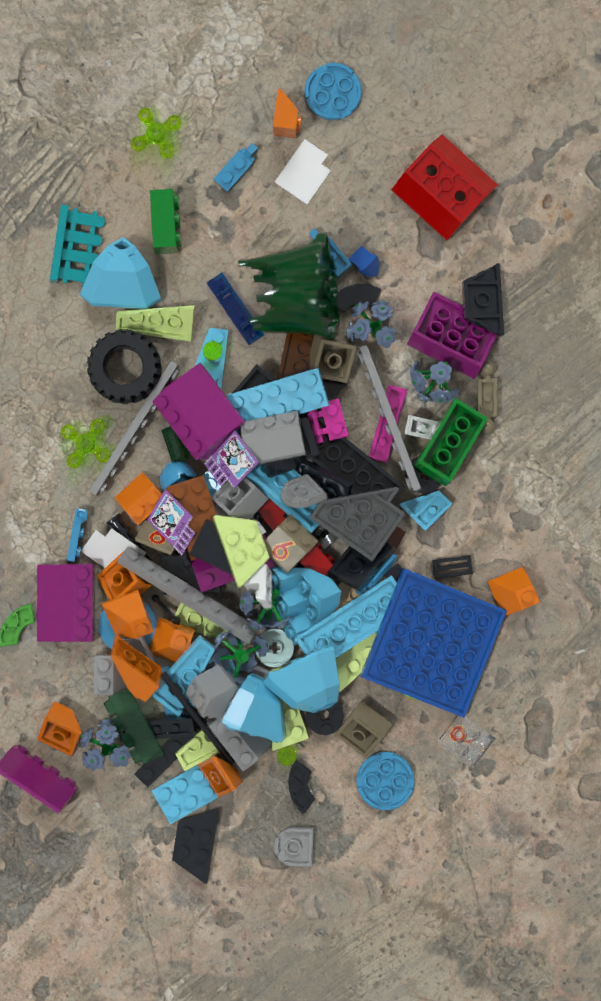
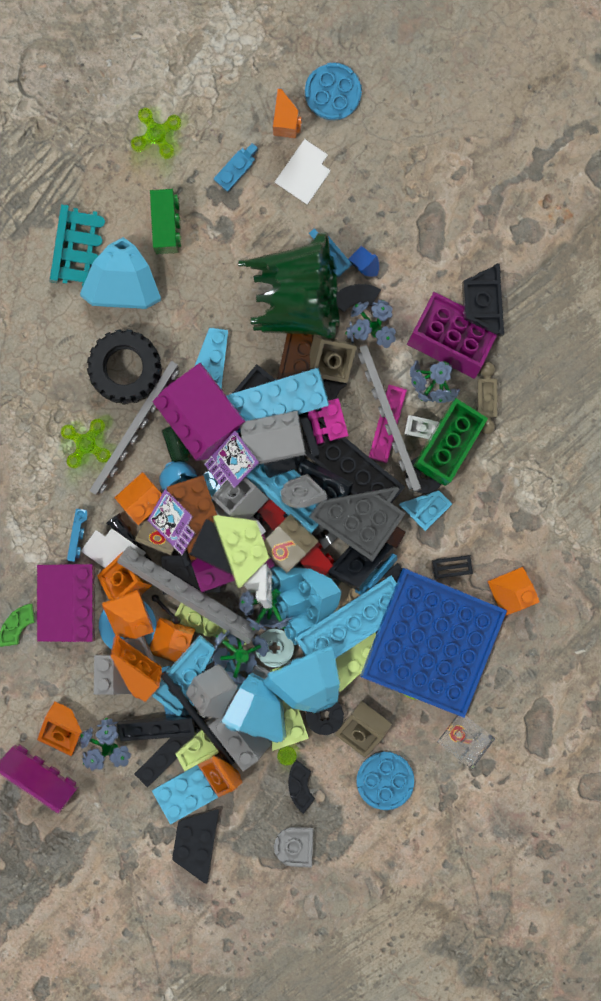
(137, 729): clear green windscreen -> none
(159, 322): yellowish green wing -> none
(212, 351): clear neon green tile -> none
(234, 308): clear blue hinge -> none
(435, 195): red slope -> none

